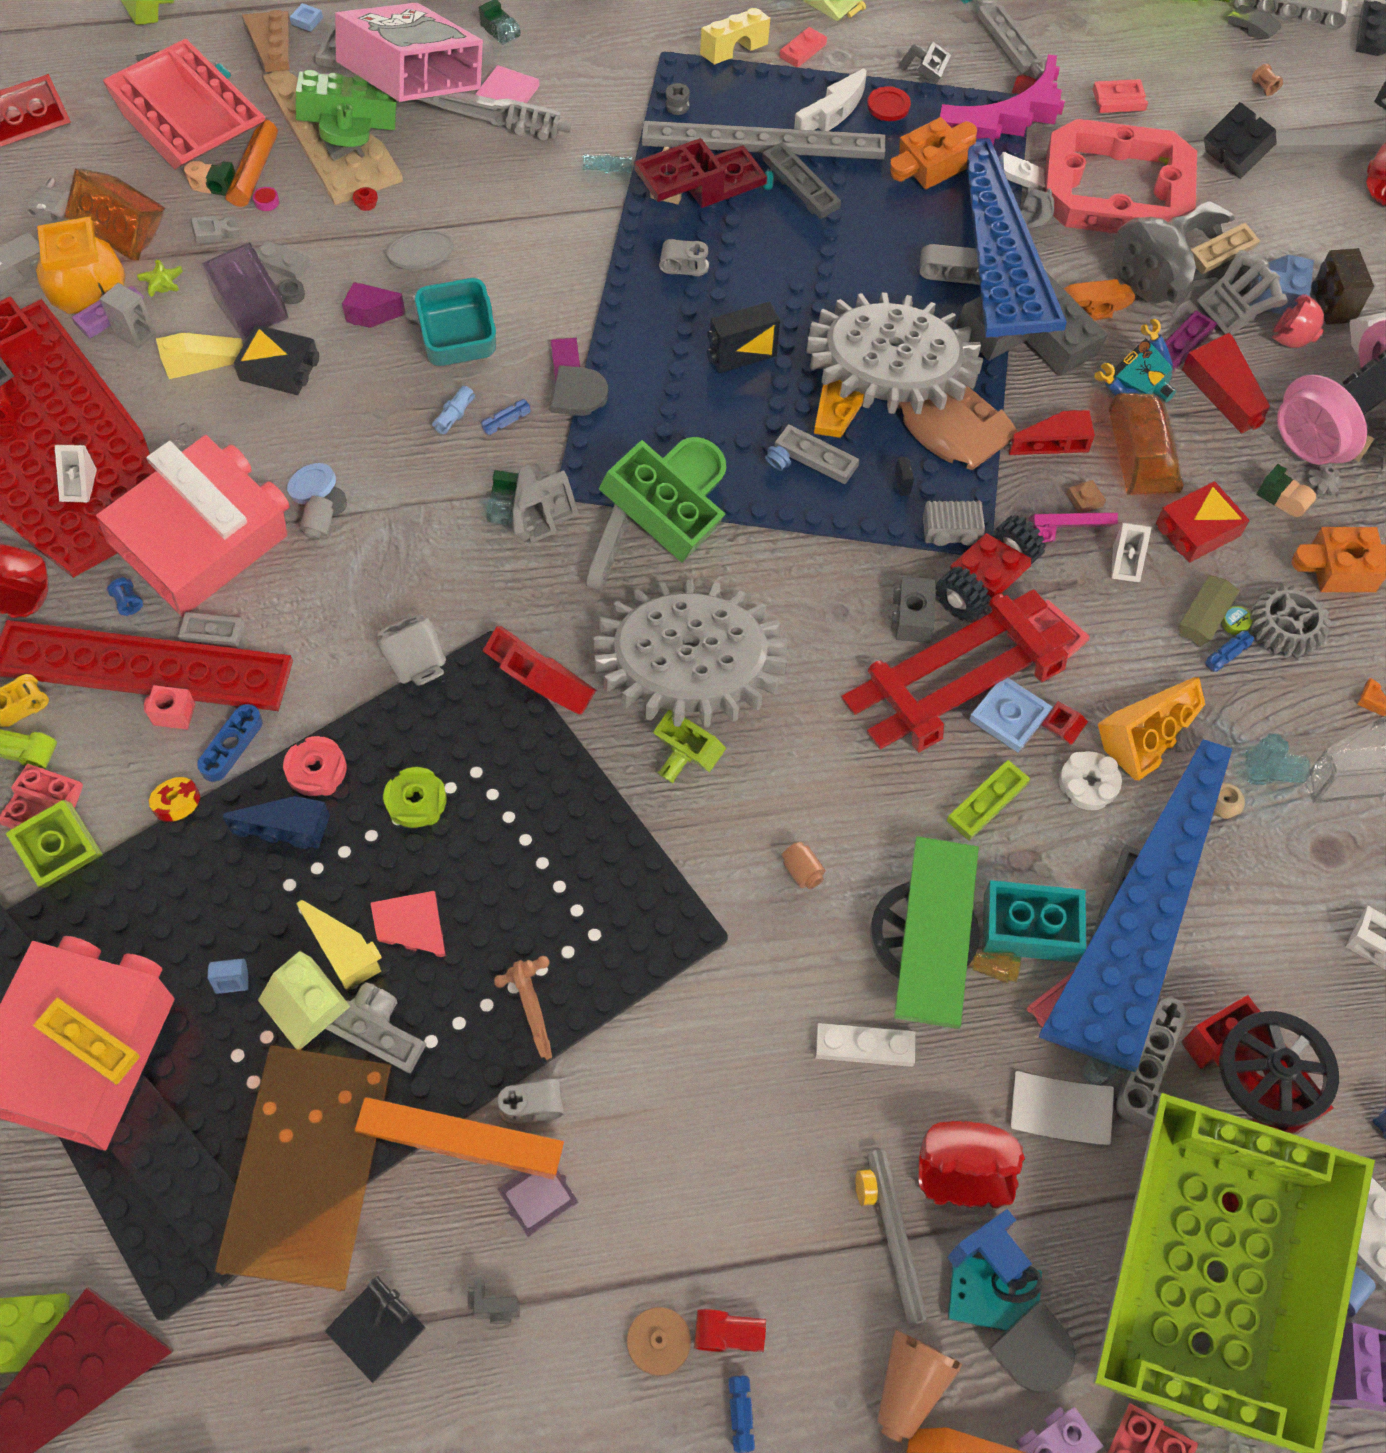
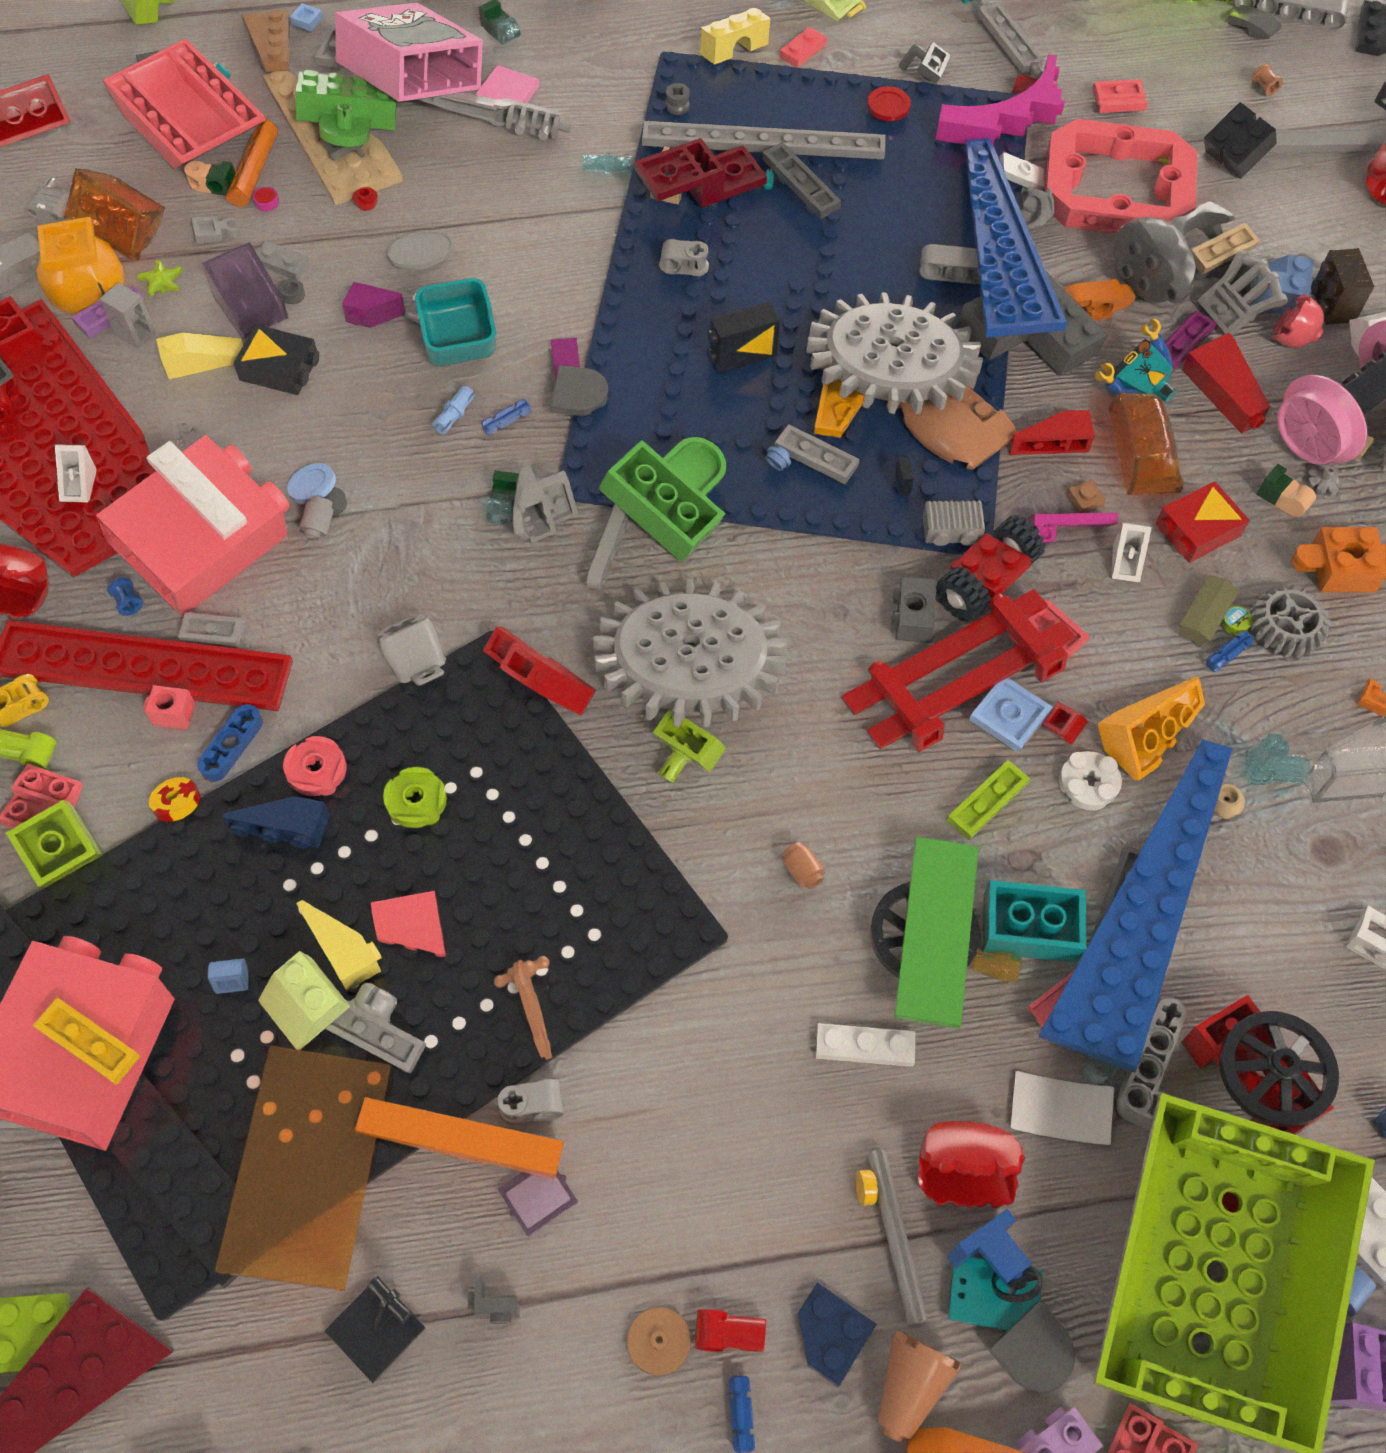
(832, 1334): none -> dark blue plate
(835, 107): white slope -> none
(933, 152): orange brick -> none

